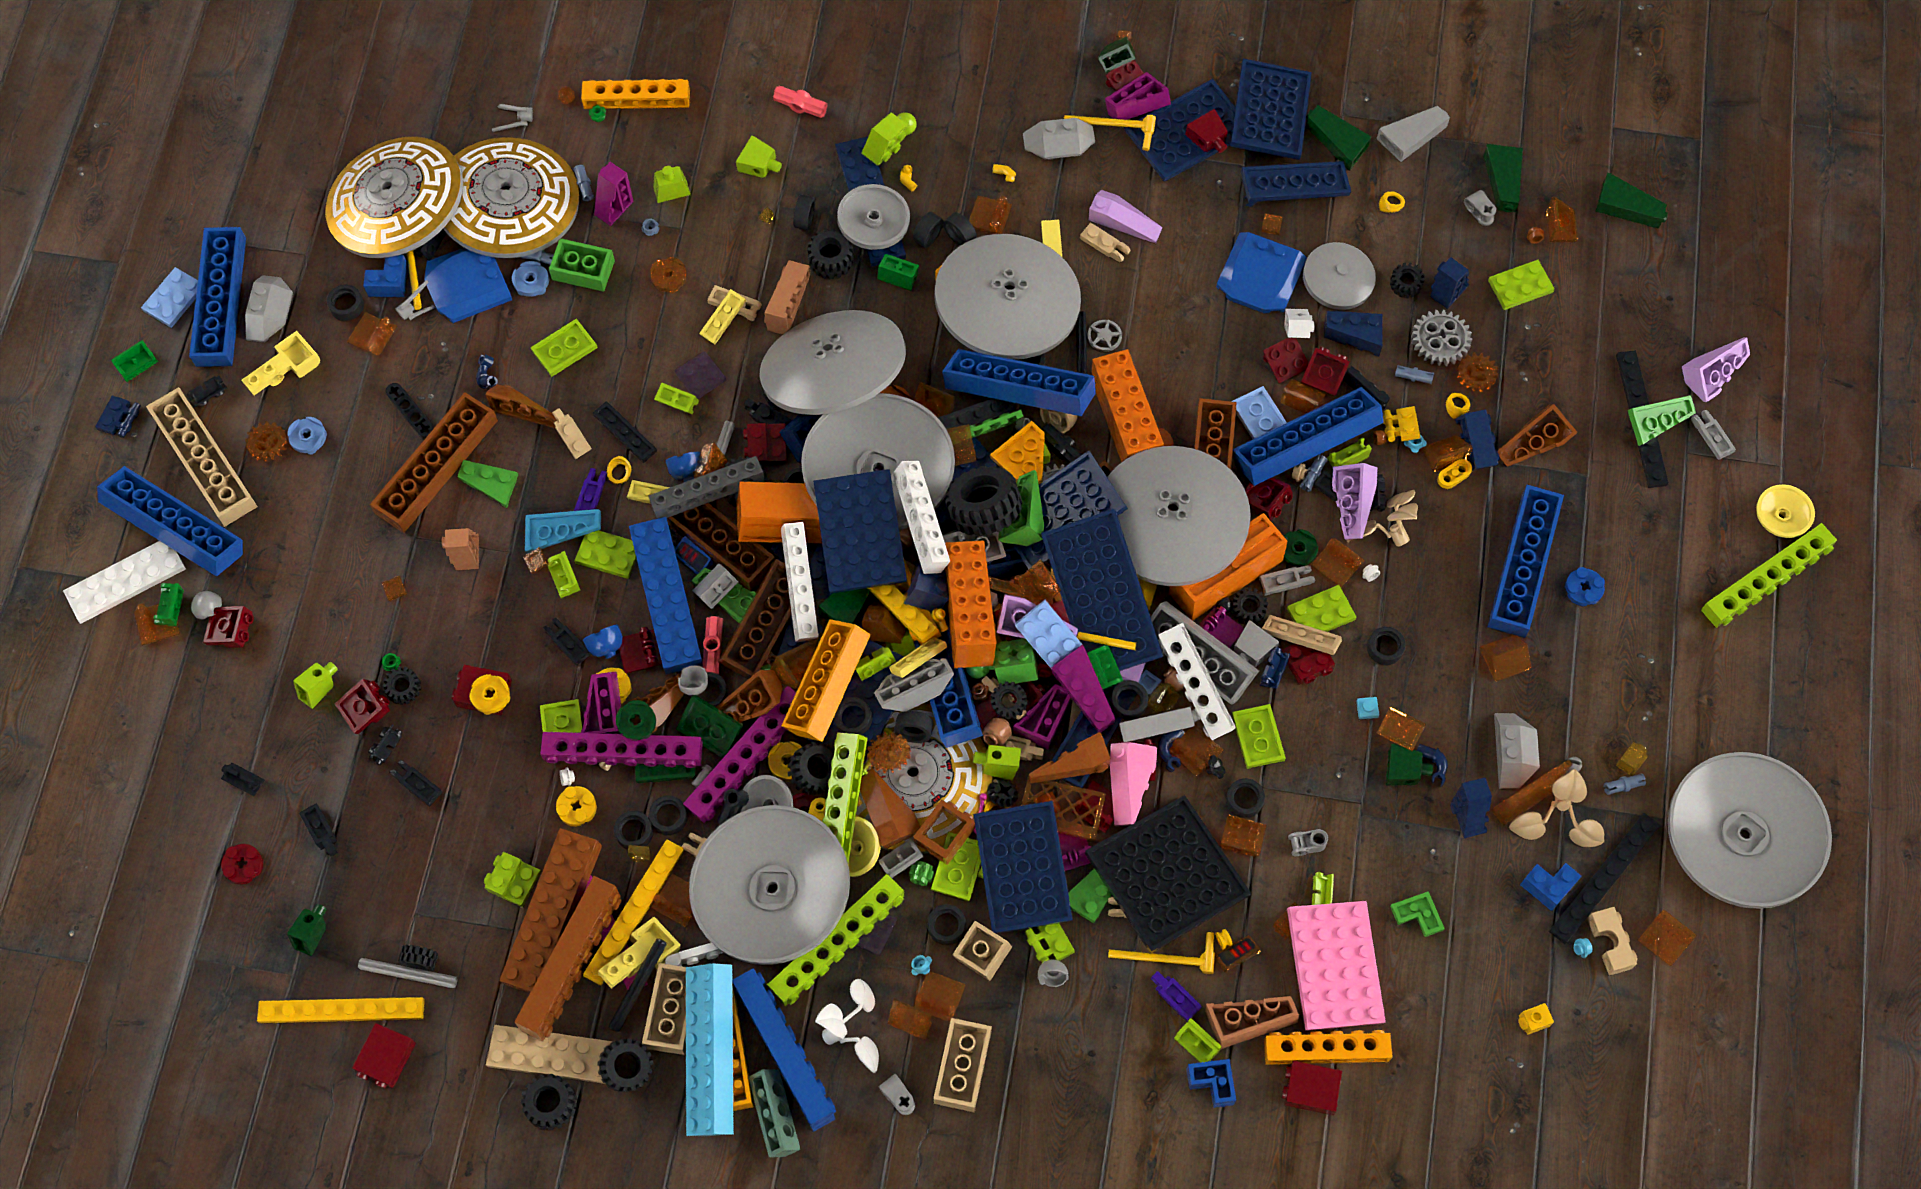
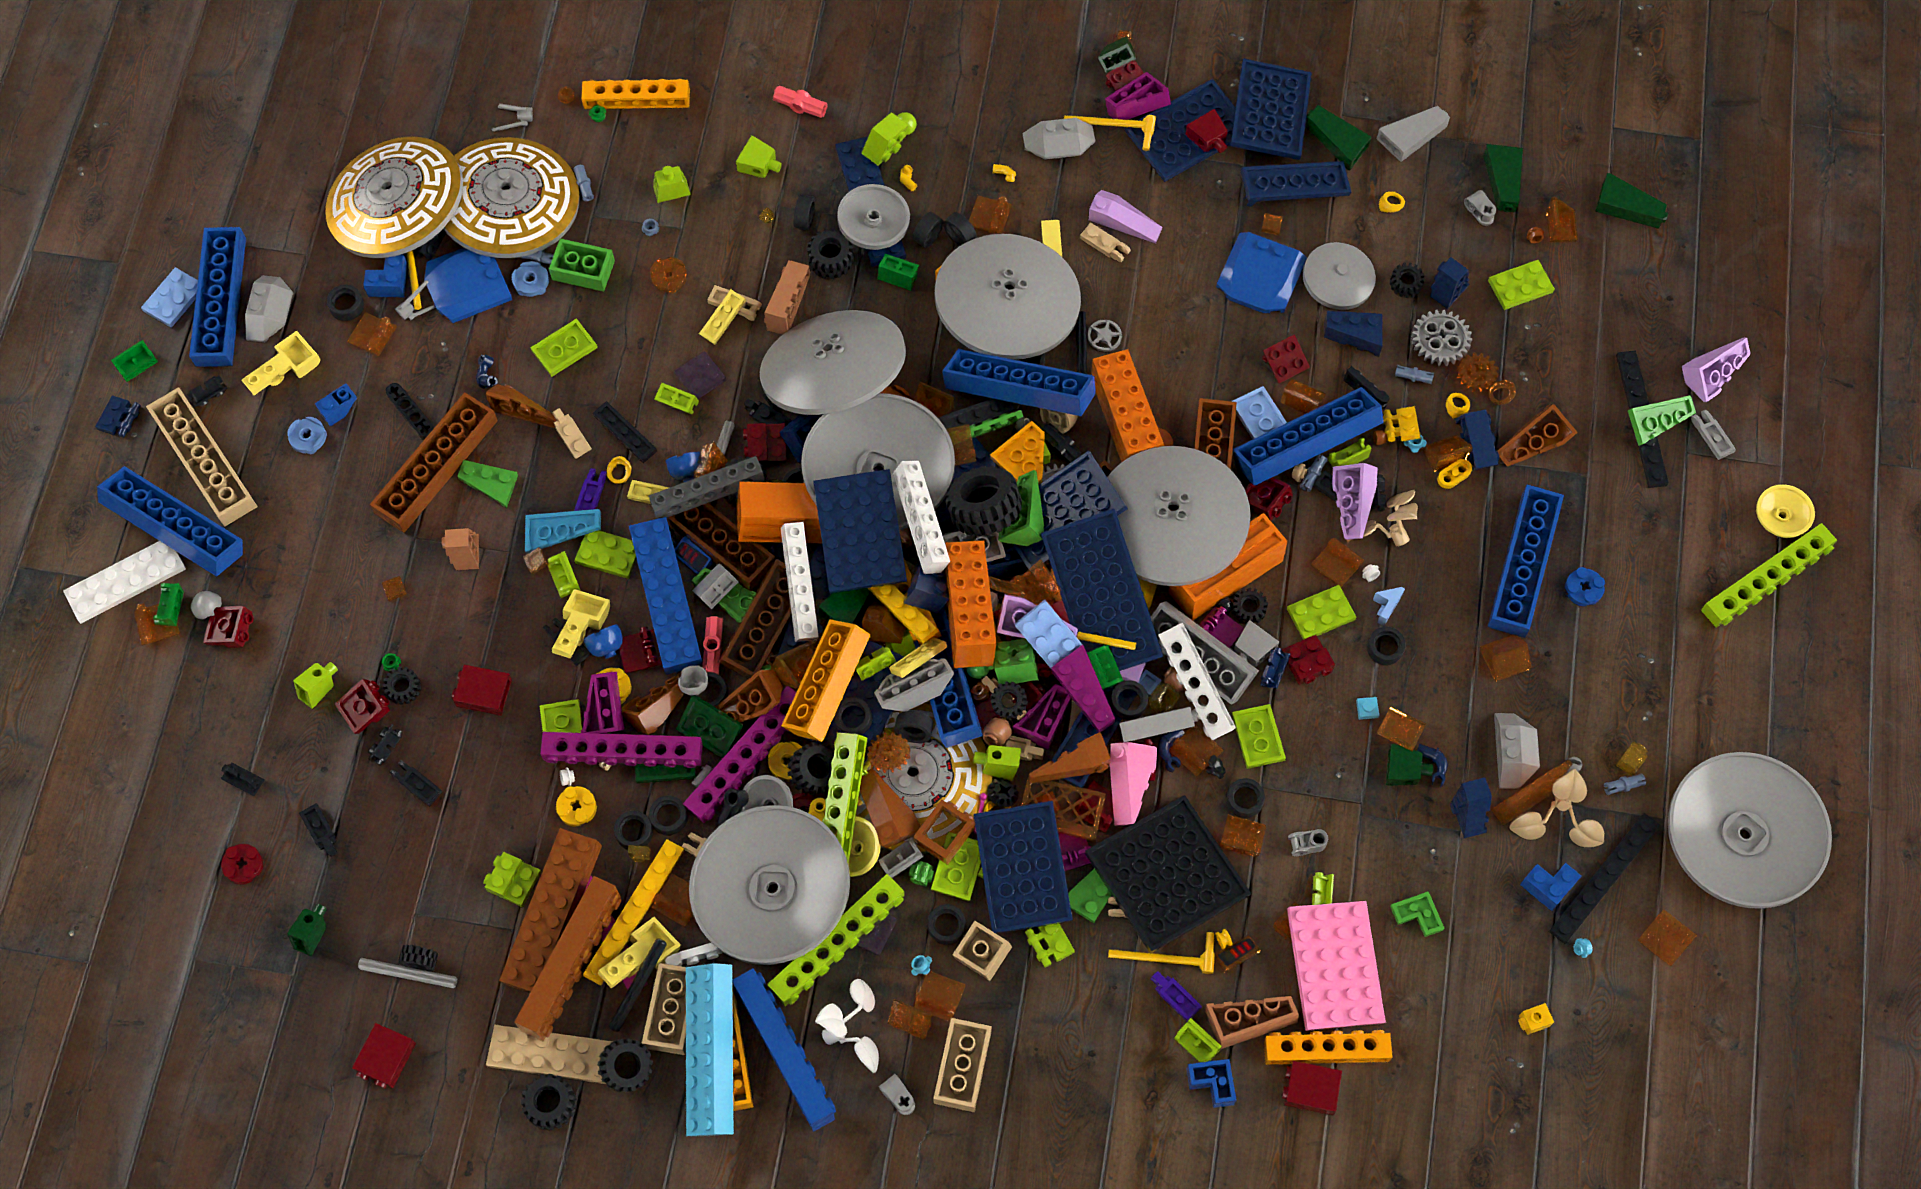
(266, 441): clear orange gear -> none
(336, 404): none -> blue slope
(340, 1010): yellow plate -> none
(495, 703): yellow plate -> none
(581, 612): none -> light yellow plate
(612, 193): magenta wedge -> none
(630, 711): dark green plate -> none
(774, 1113): sand green brick -> none
(938, 616): yellow arm -> none
(1052, 973): light grey hair -> none
(1285, 580): light grey hinge -> none
(1298, 323): white brick -> none
(1302, 634): tan plate -> none
(1309, 547): dark green plate -> none
(1325, 371): dark red plate -> none
(1388, 600): none -> light blue slope
(1503, 384): none -> clear orange piece
(1608, 923): tan arch -> none

